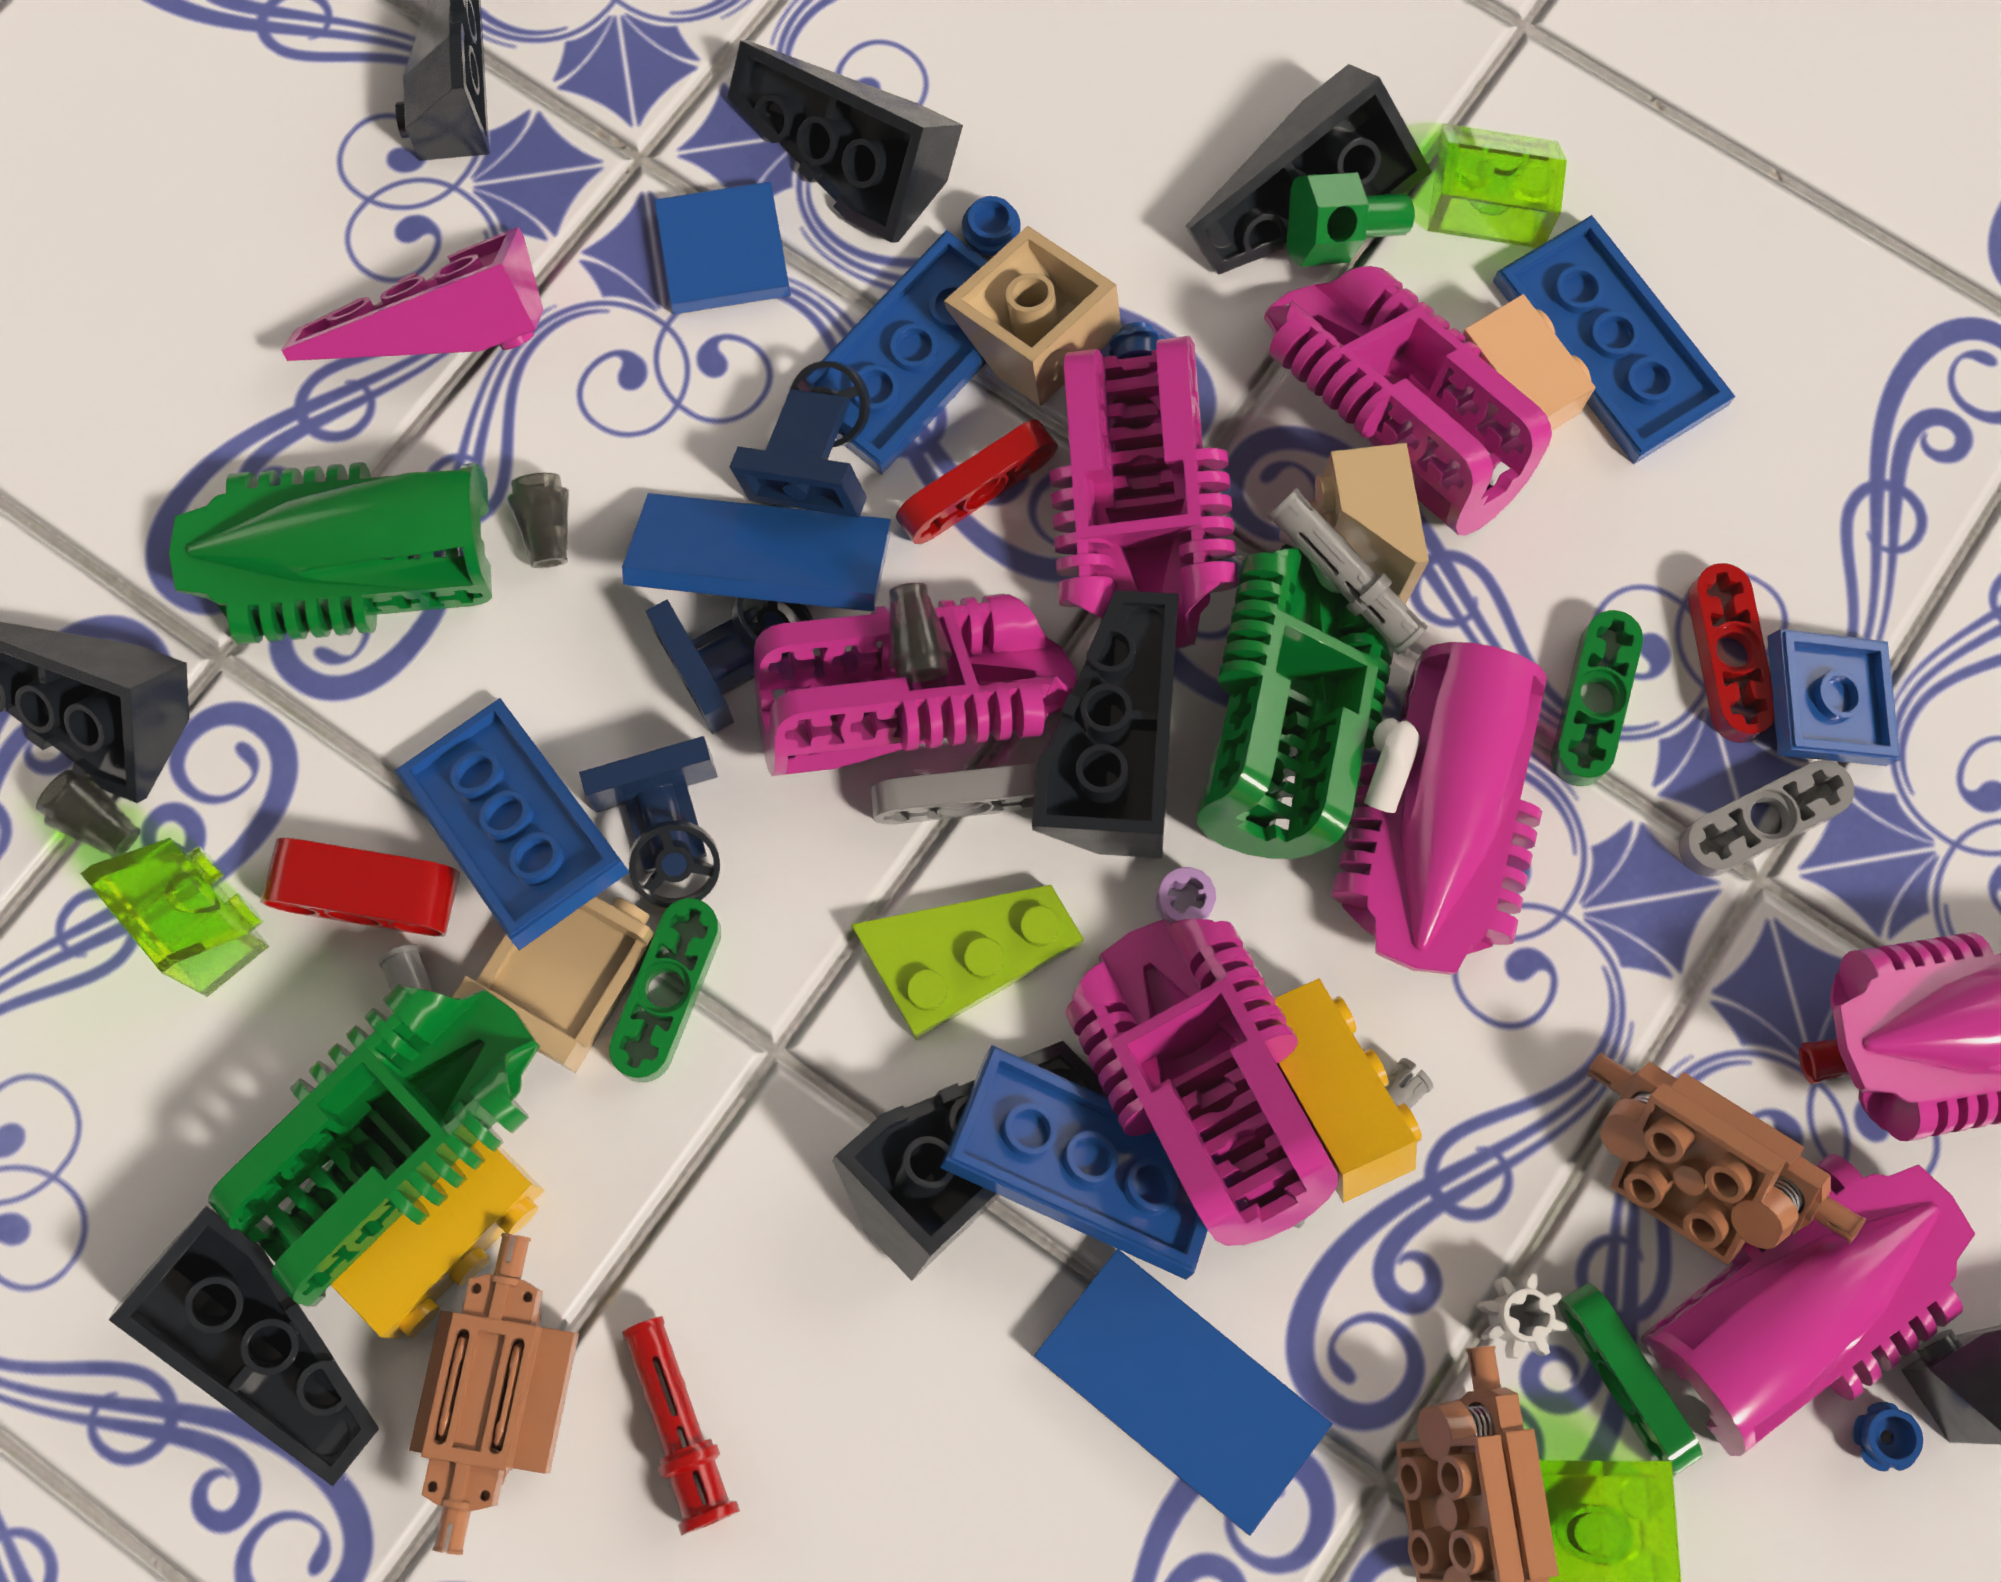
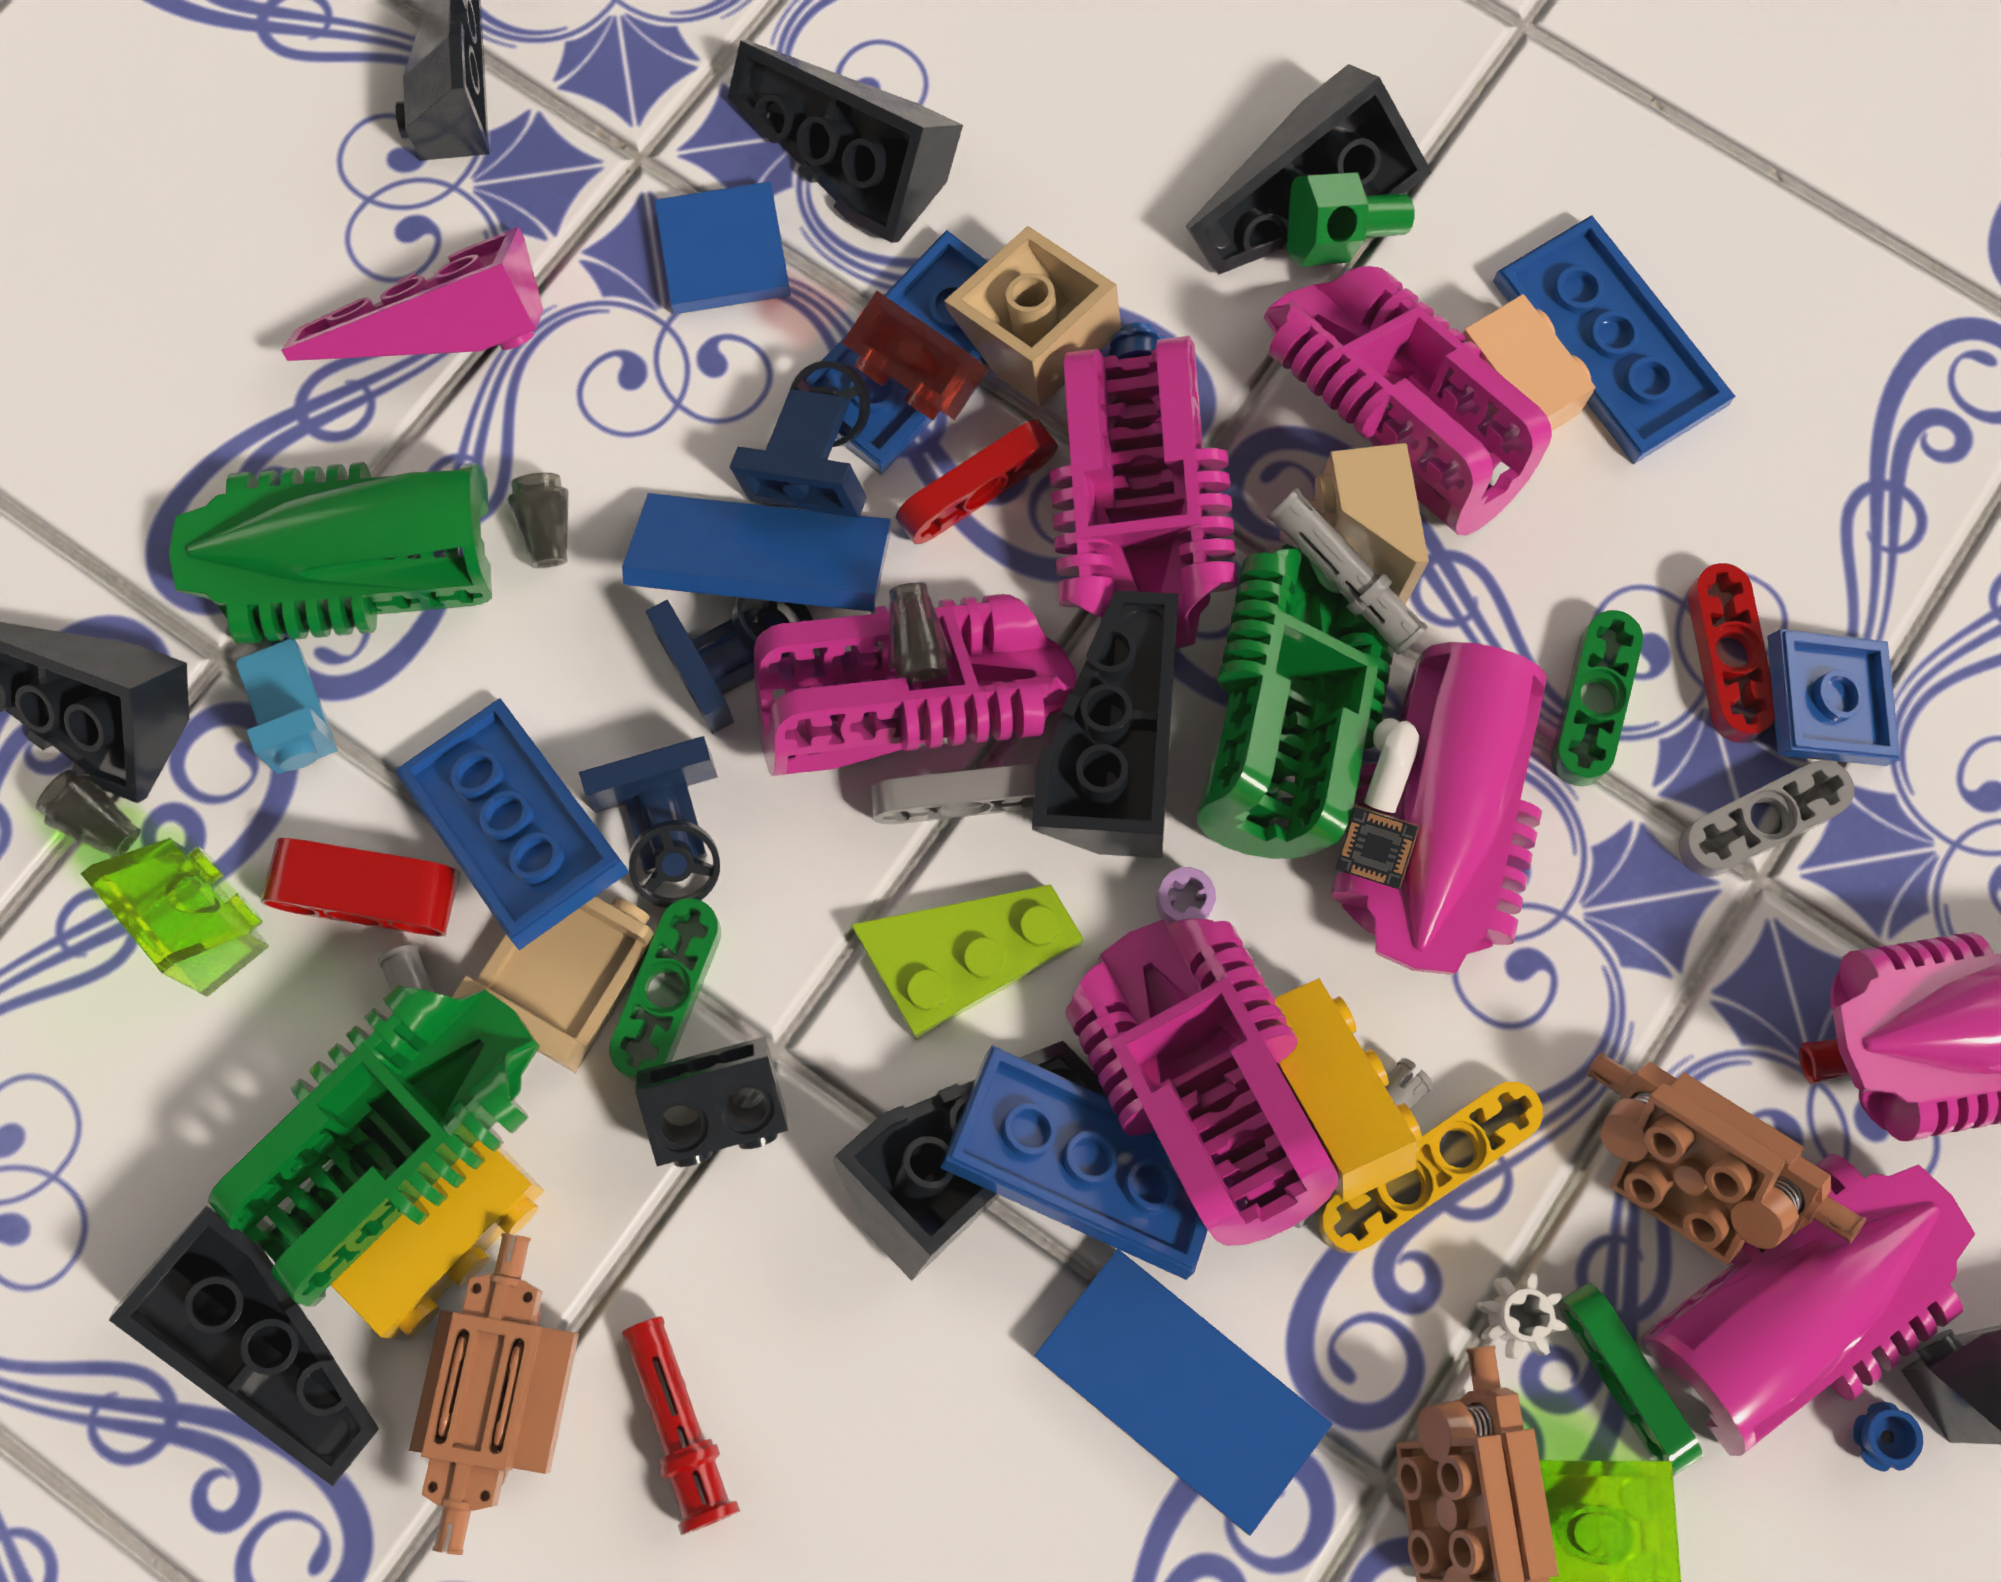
(286, 708): none -> dark azure bracket
(706, 1085): none -> black brick
(916, 356): none -> clear red brick
(990, 225): blue plate -> none
(1377, 847): none -> tile
(1434, 1172): none -> yellow beam
(1497, 186): clear neon green slope -> none

